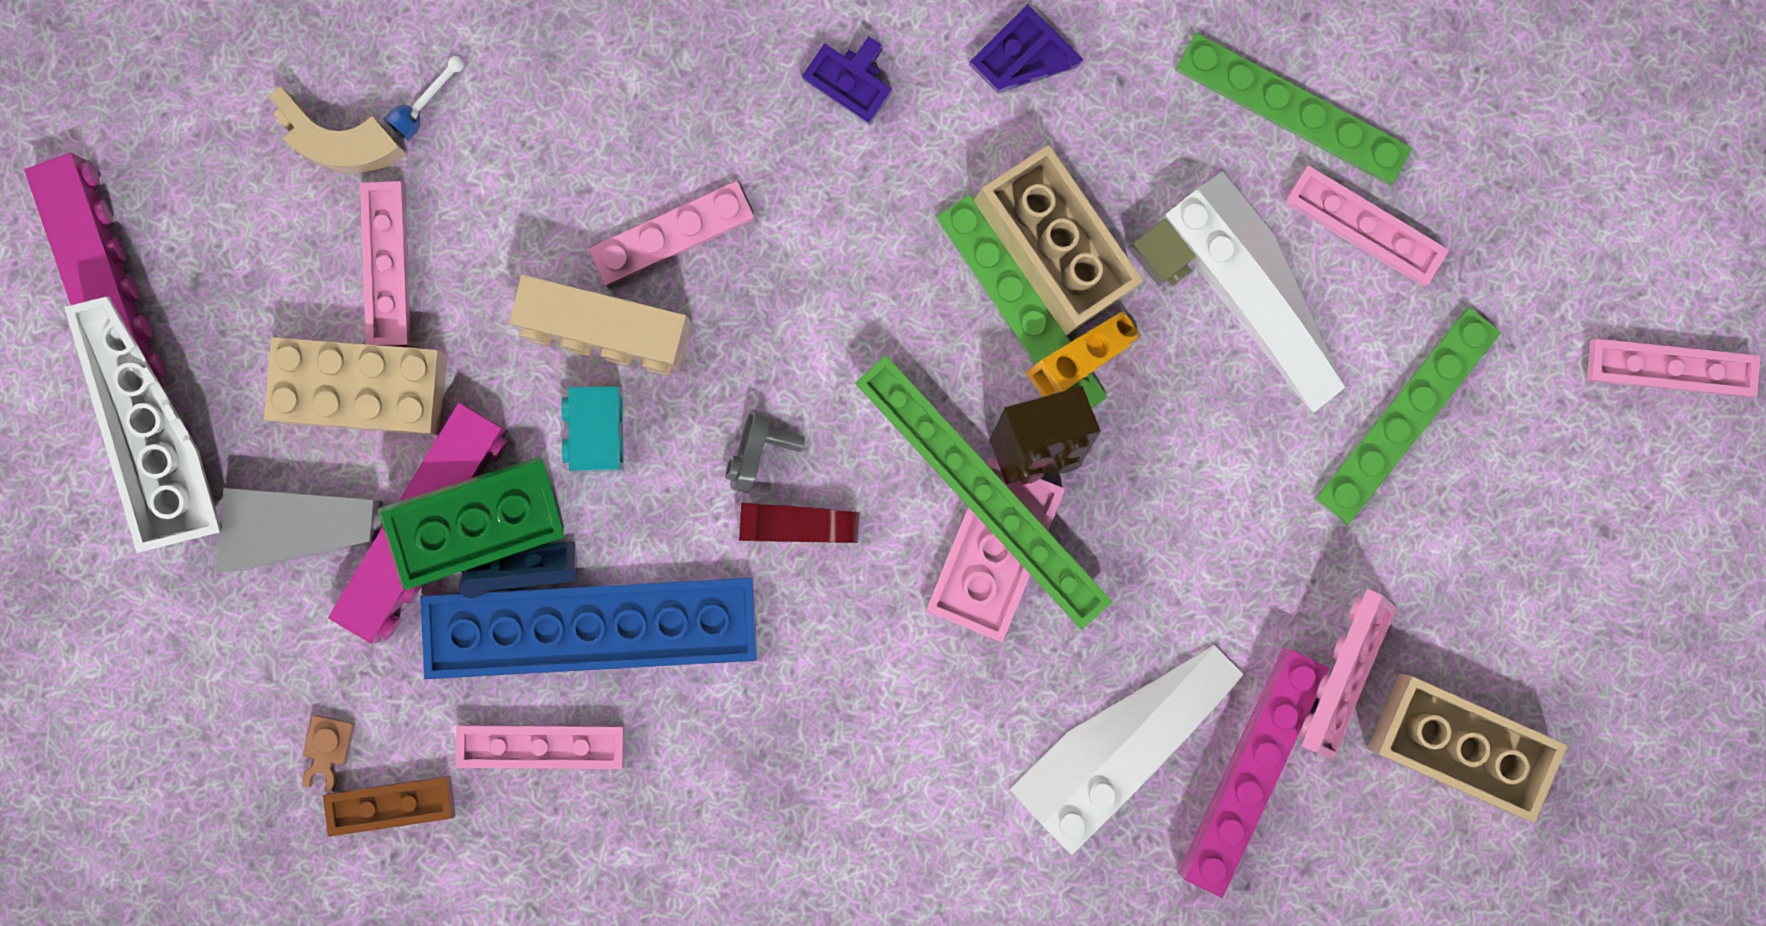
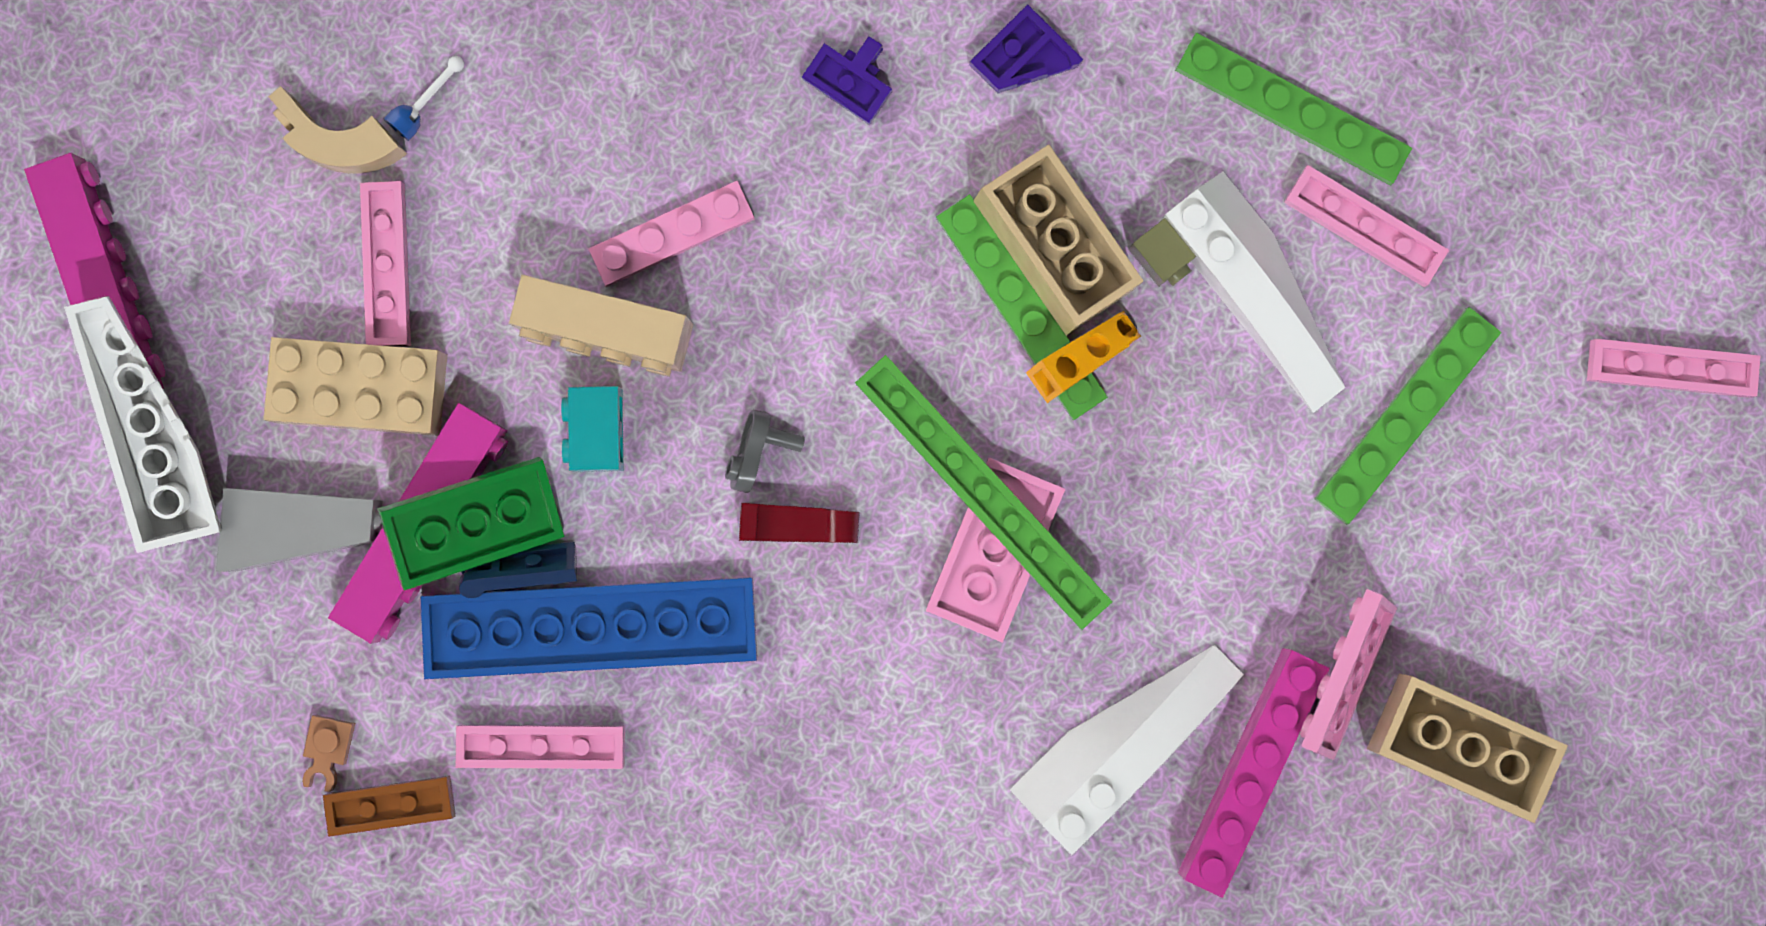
(1044, 436): dark brown brick -> none

